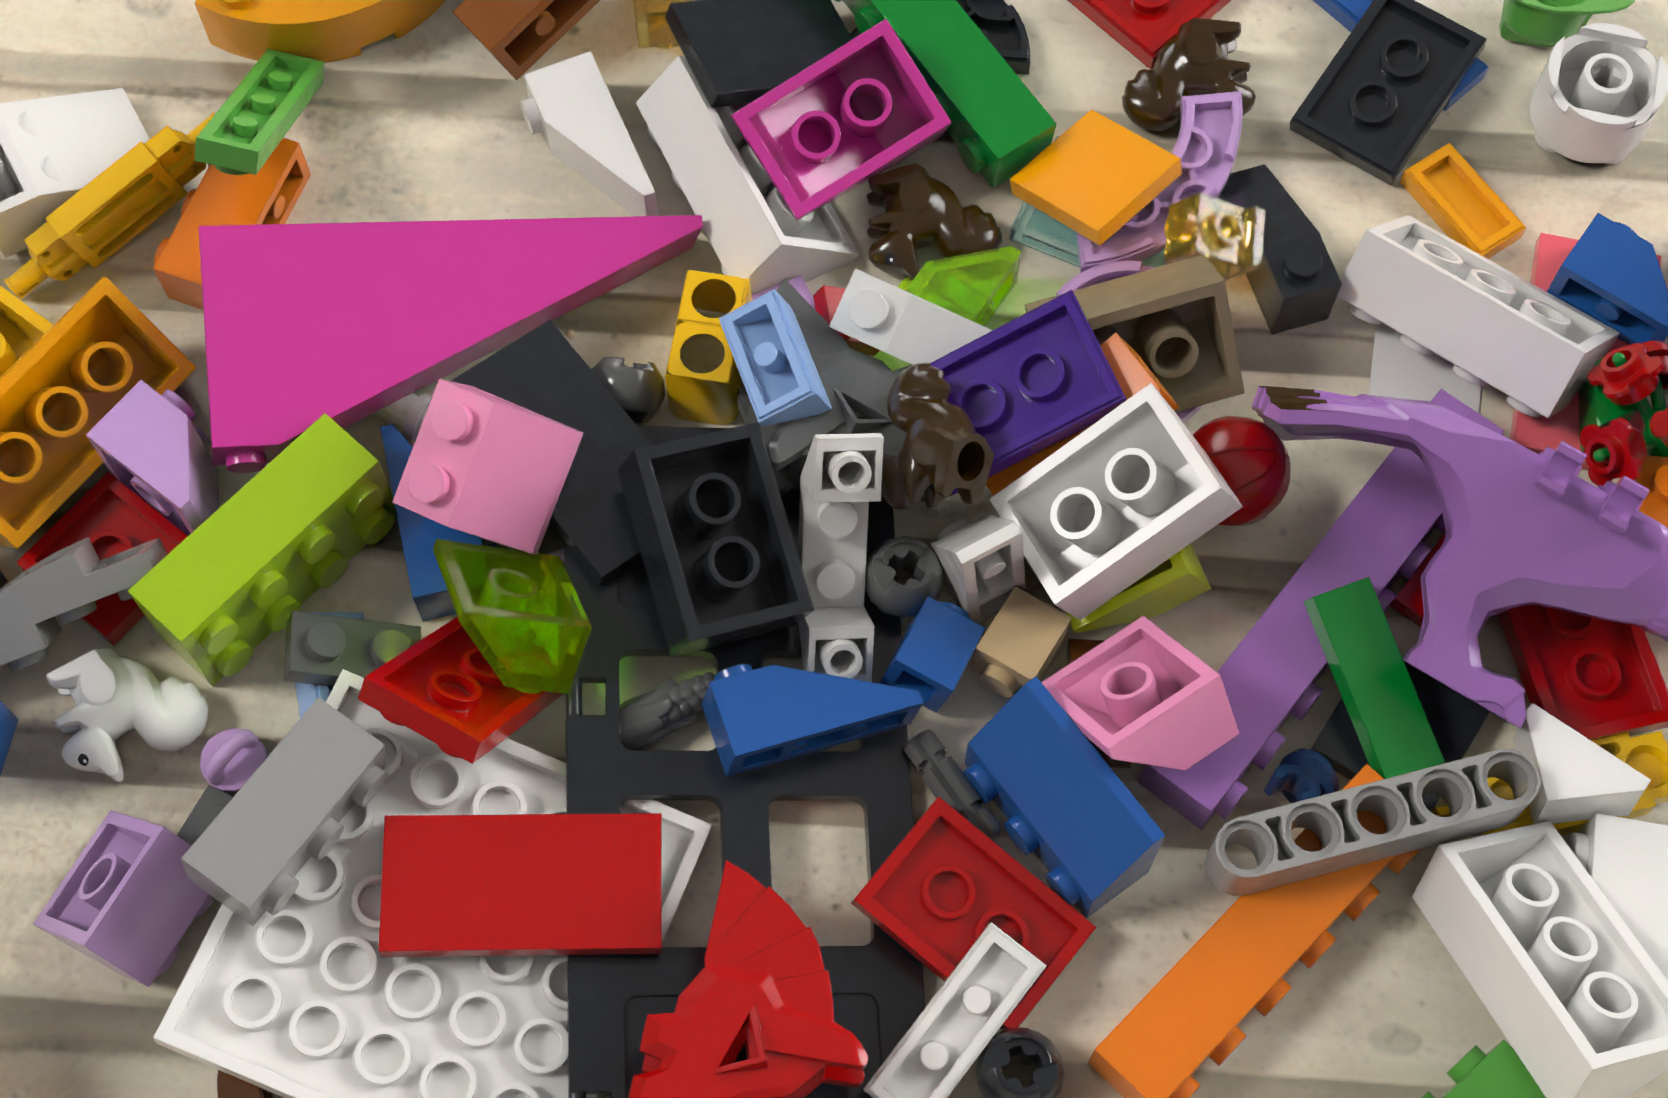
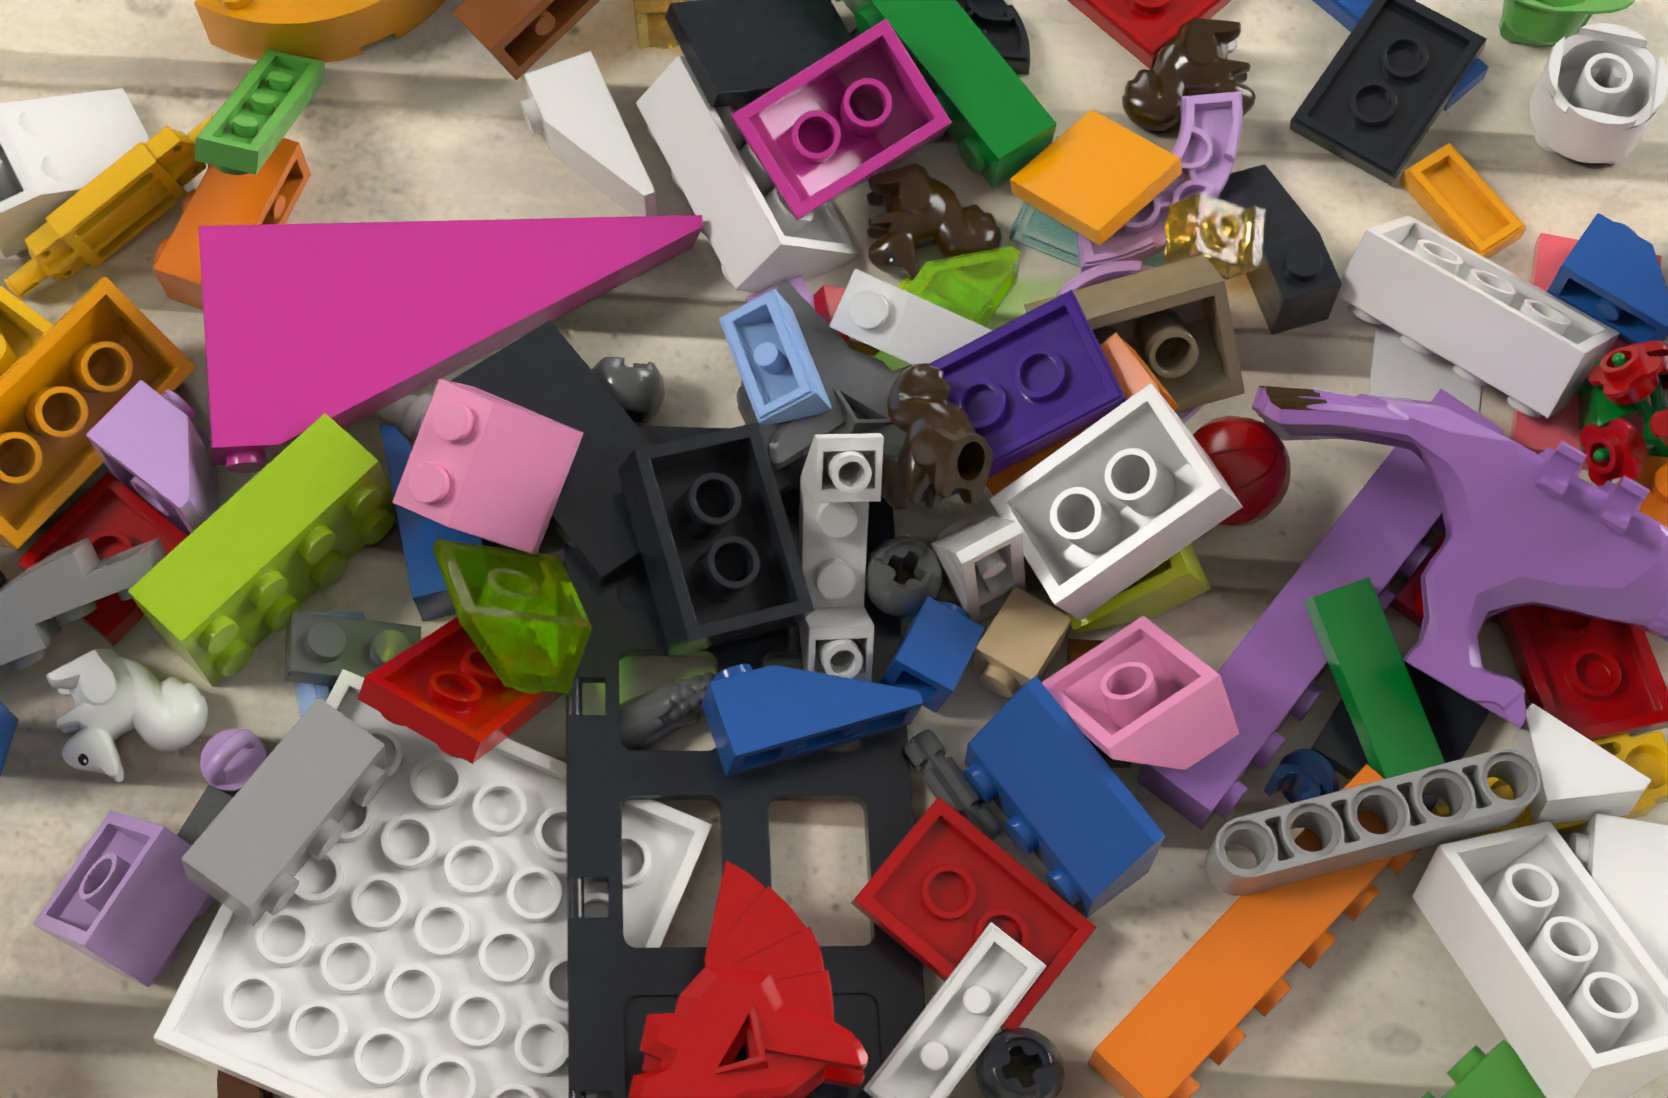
(521, 885): red tile -> none
(709, 395): yellow piece -> none

